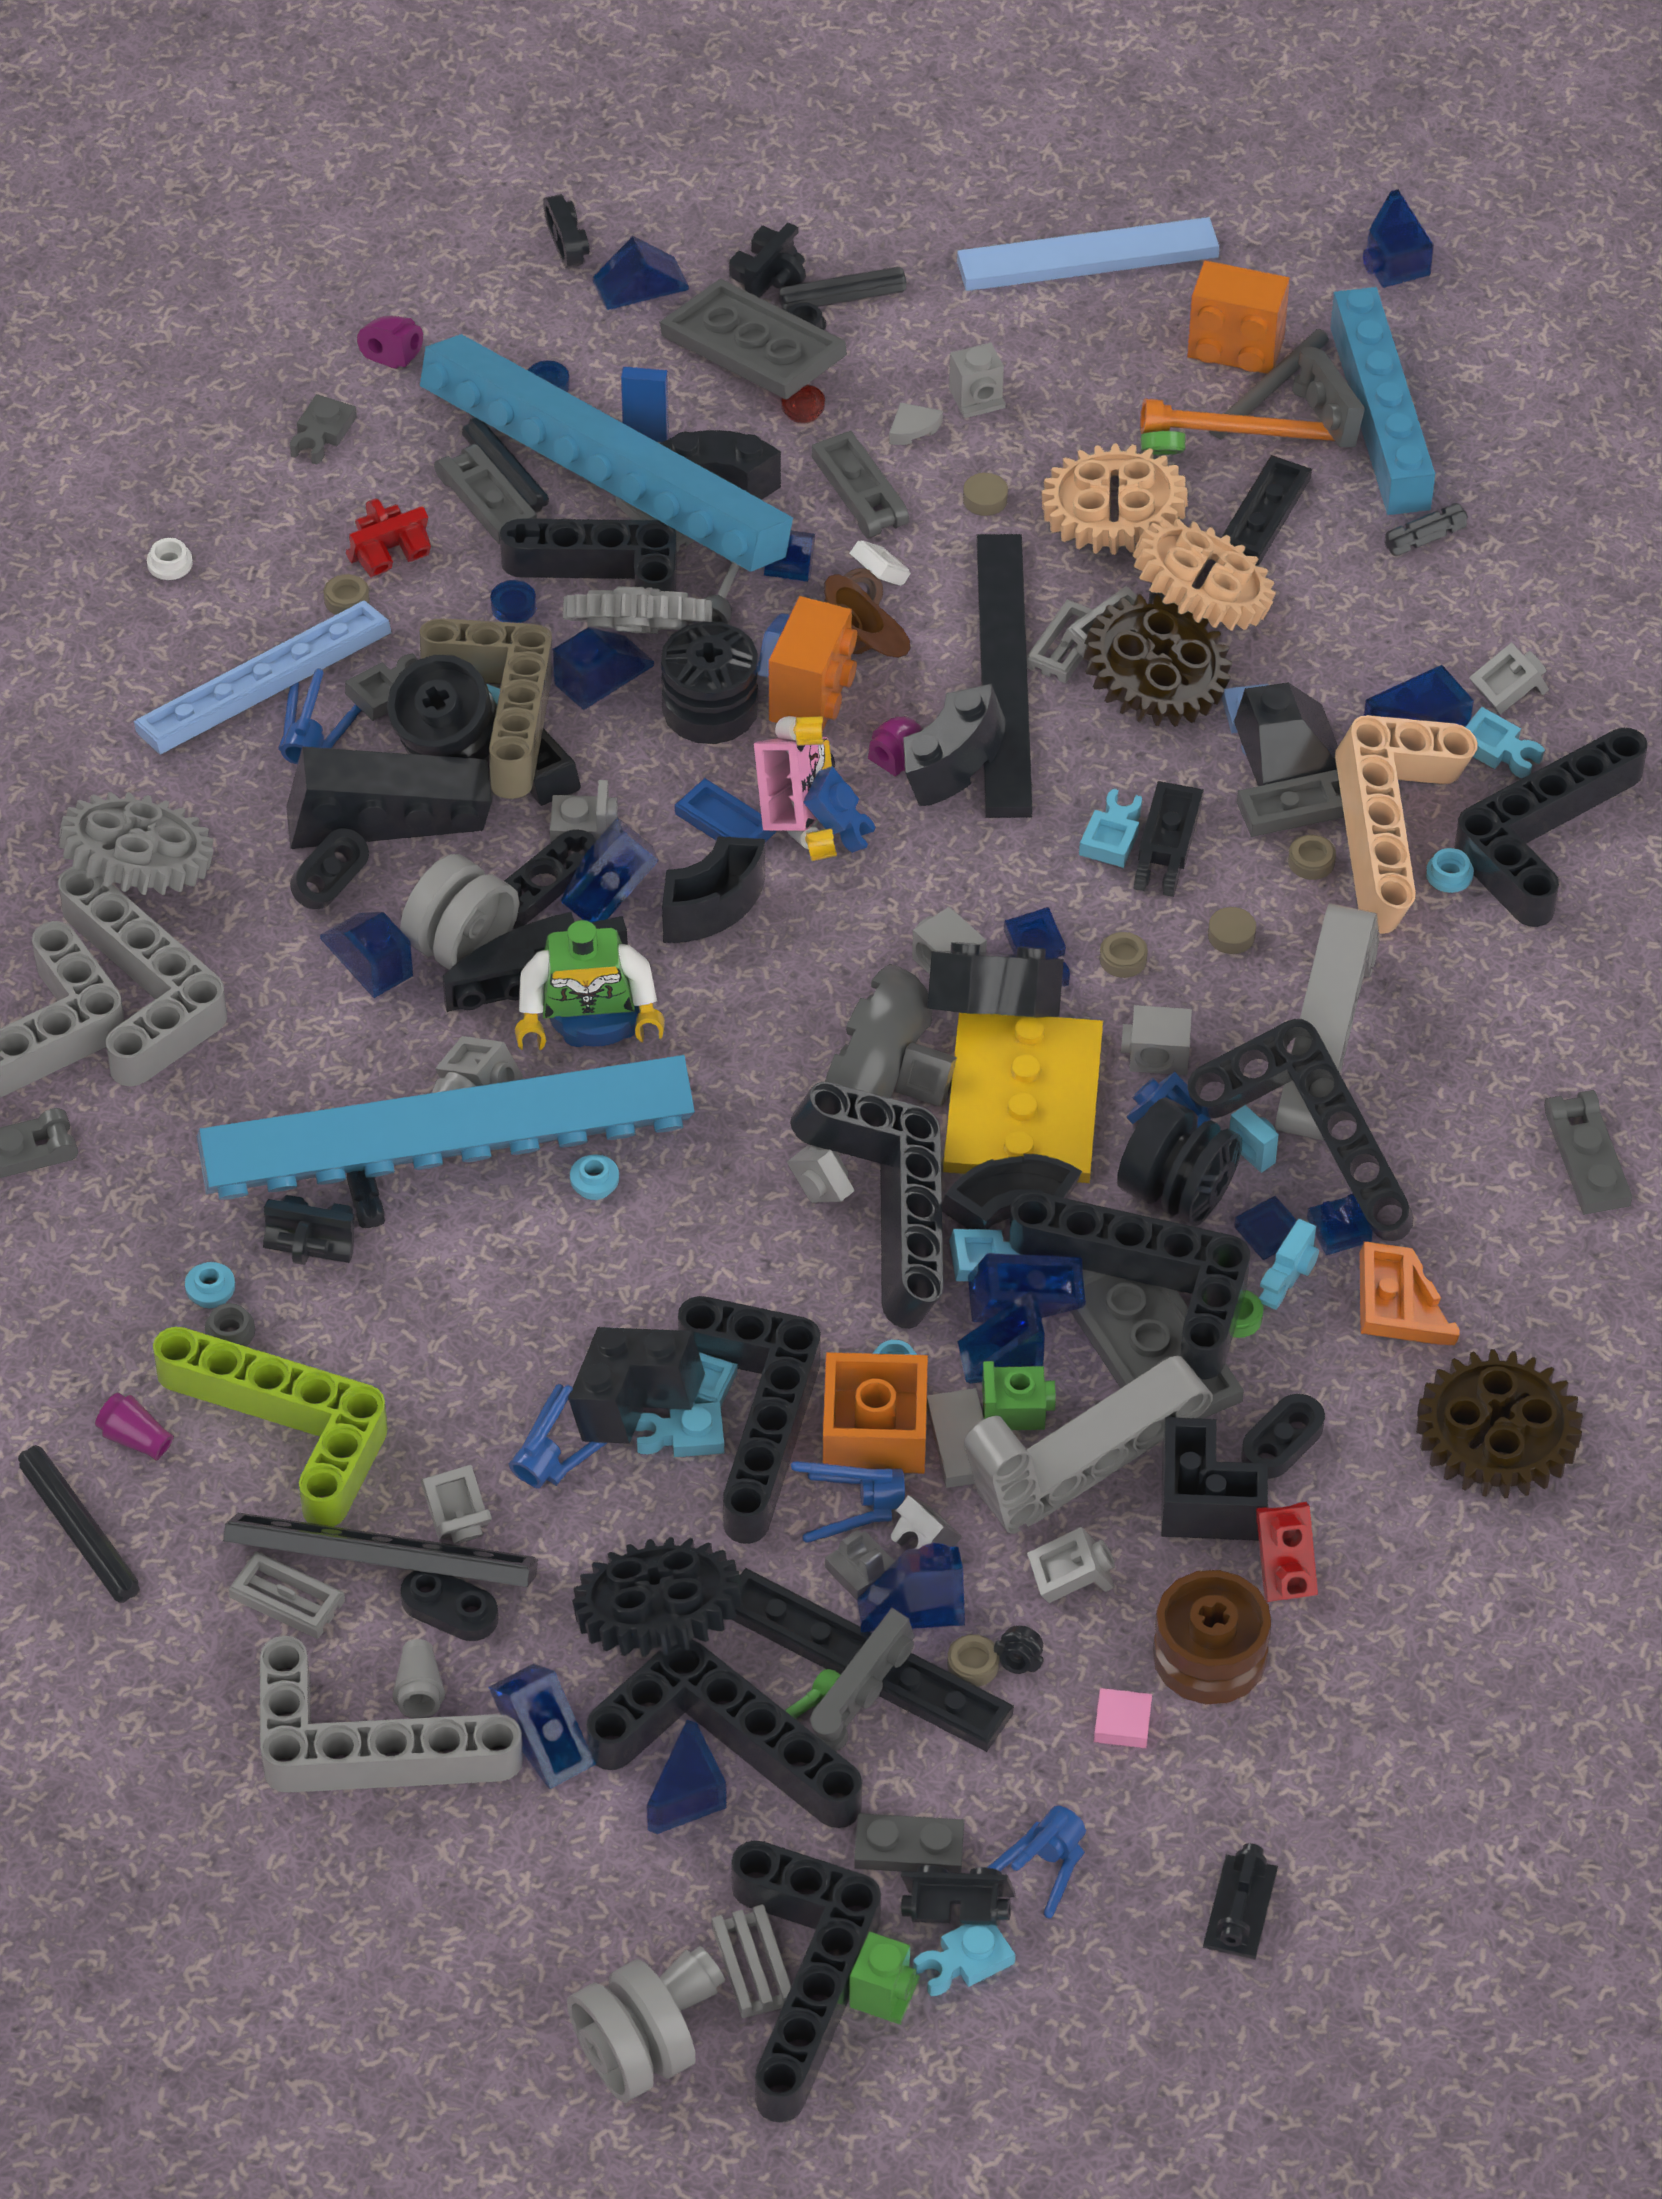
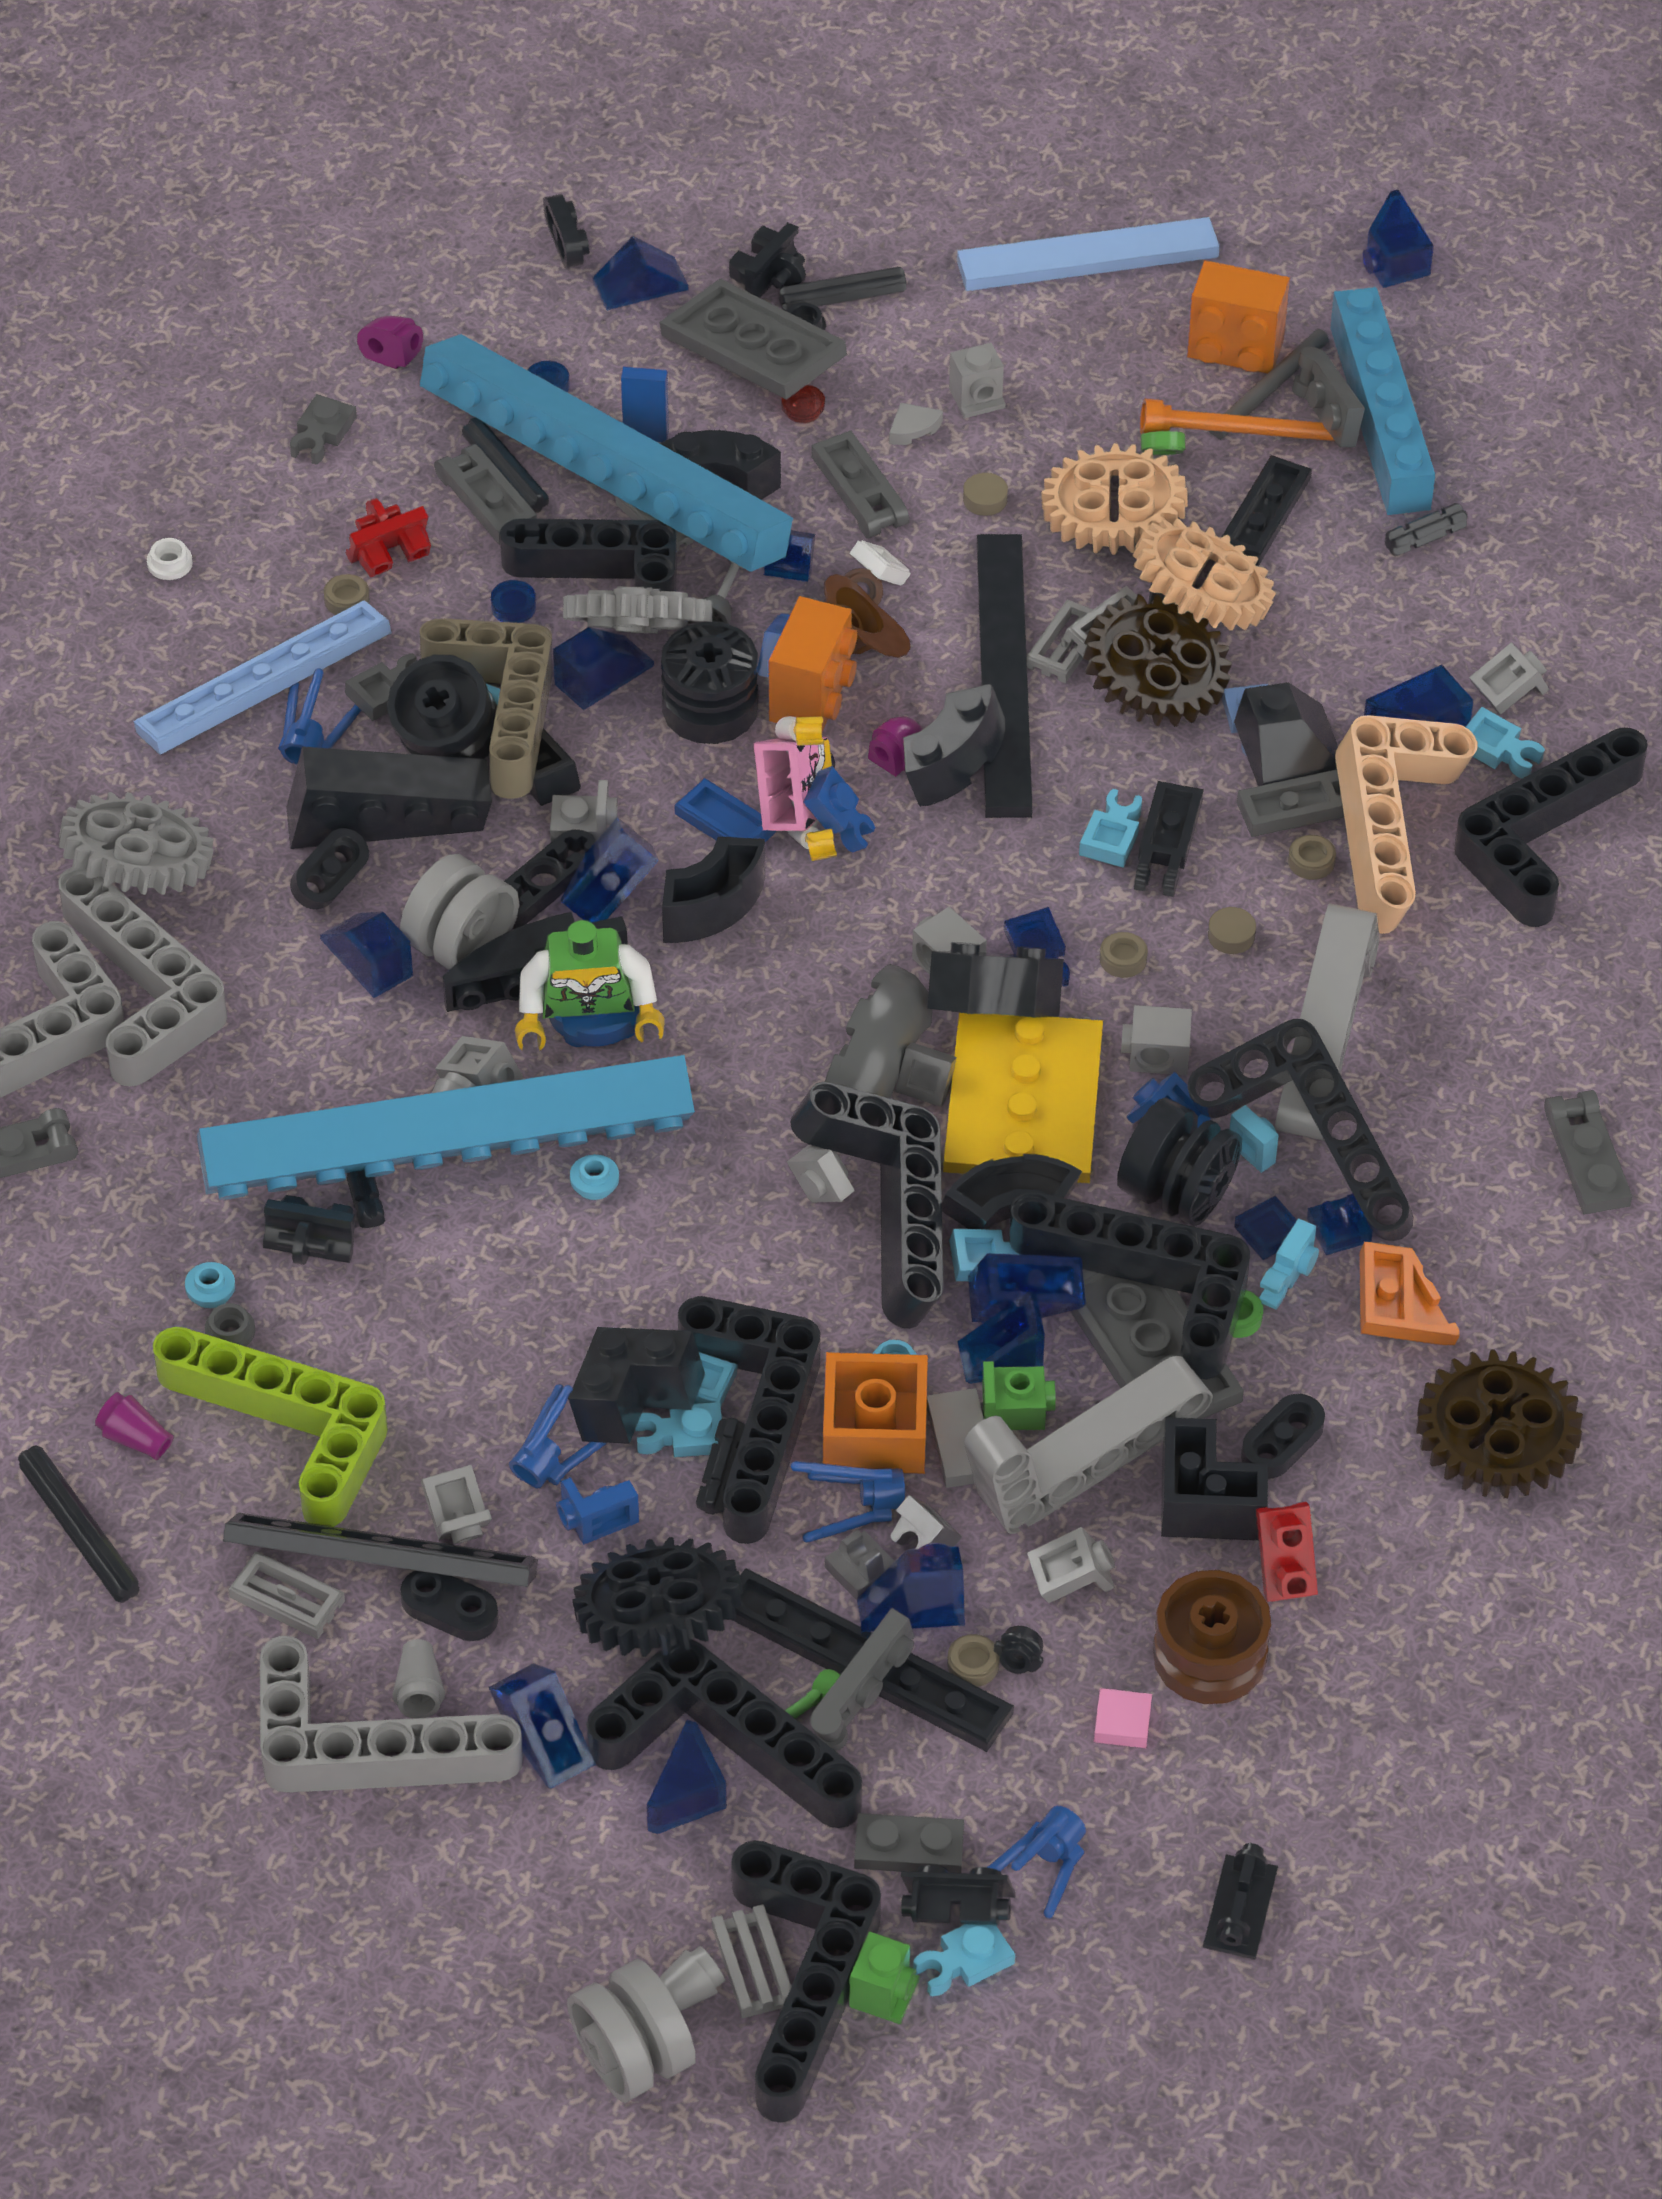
(600, 1513): none -> blue bracket
(719, 1465): none -> black axle
(1450, 861): medium azure plate -> none

